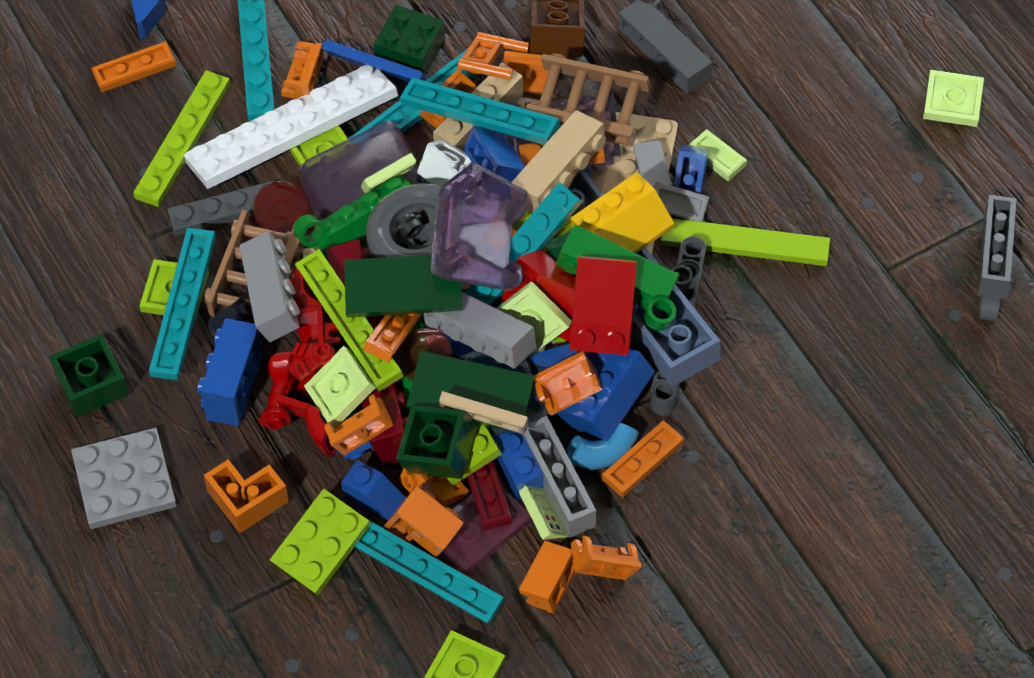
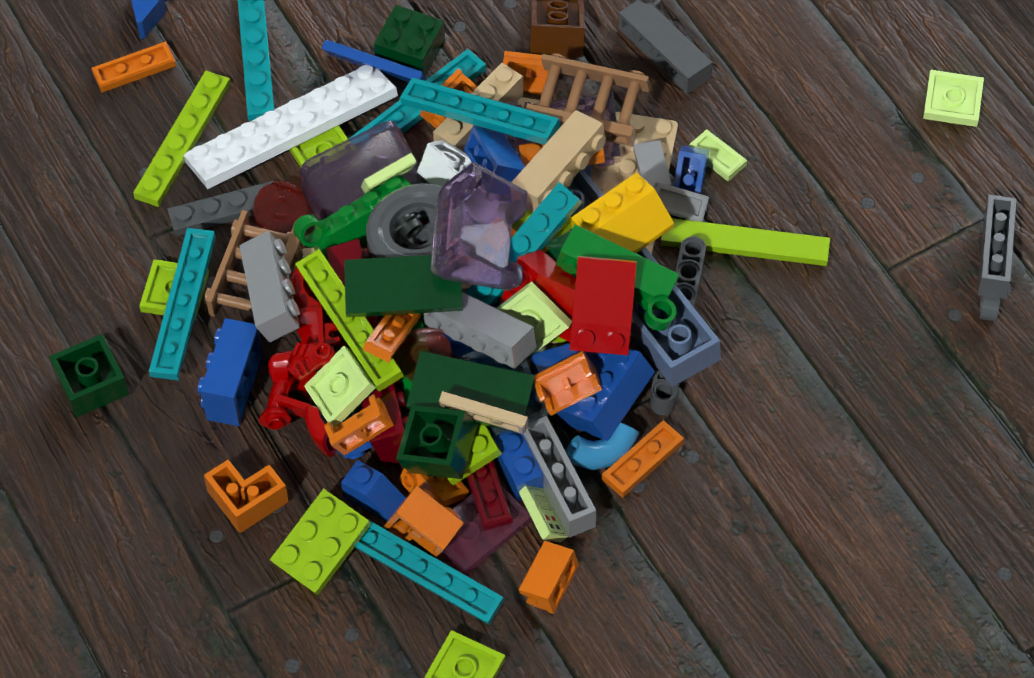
(123, 478): light grey plate -> none
(239, 311): black bracket -> none
(303, 70): orange hinge -> none
(484, 52): orange plate -> none
(604, 560): orange hinge -> none
(686, 275): pearl dark grey plate -> none

